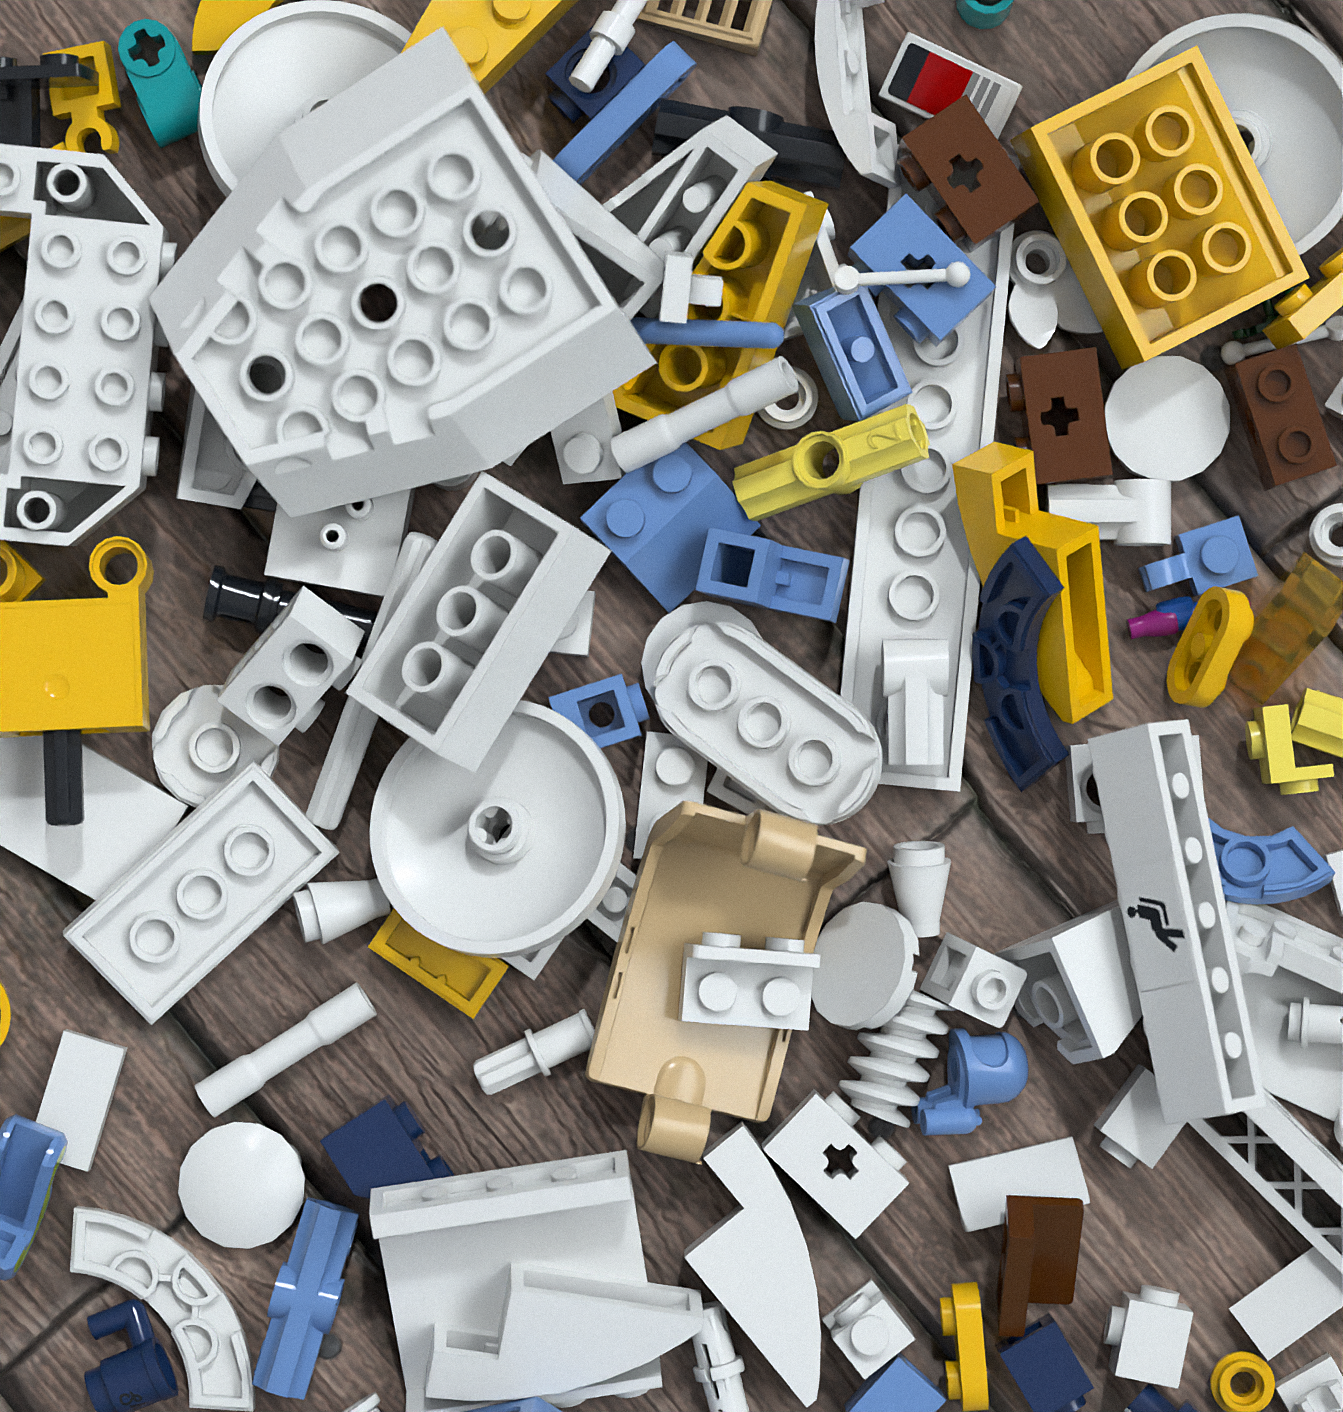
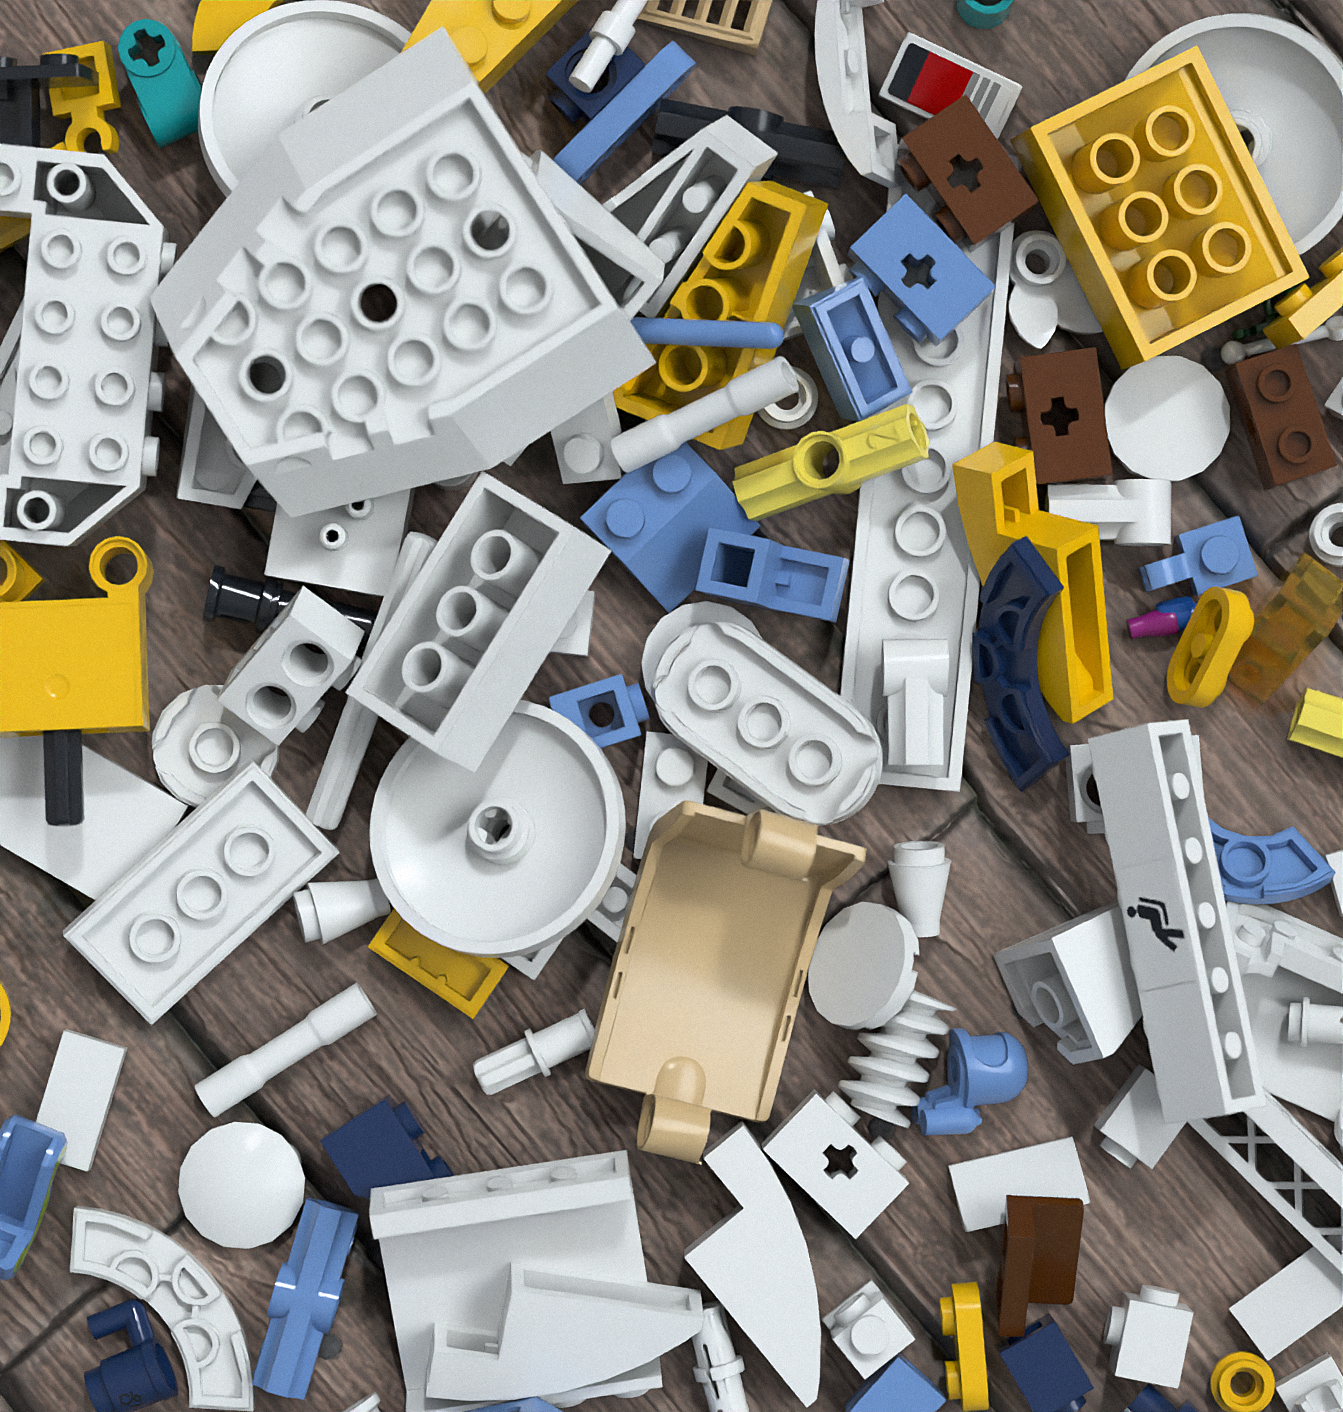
(683, 287): white tile -> none
(747, 984): white bracket -> none
(849, 279): white hinge -> none
(974, 980): white bracket -> none
(1271, 742): light yellow bracket -> none

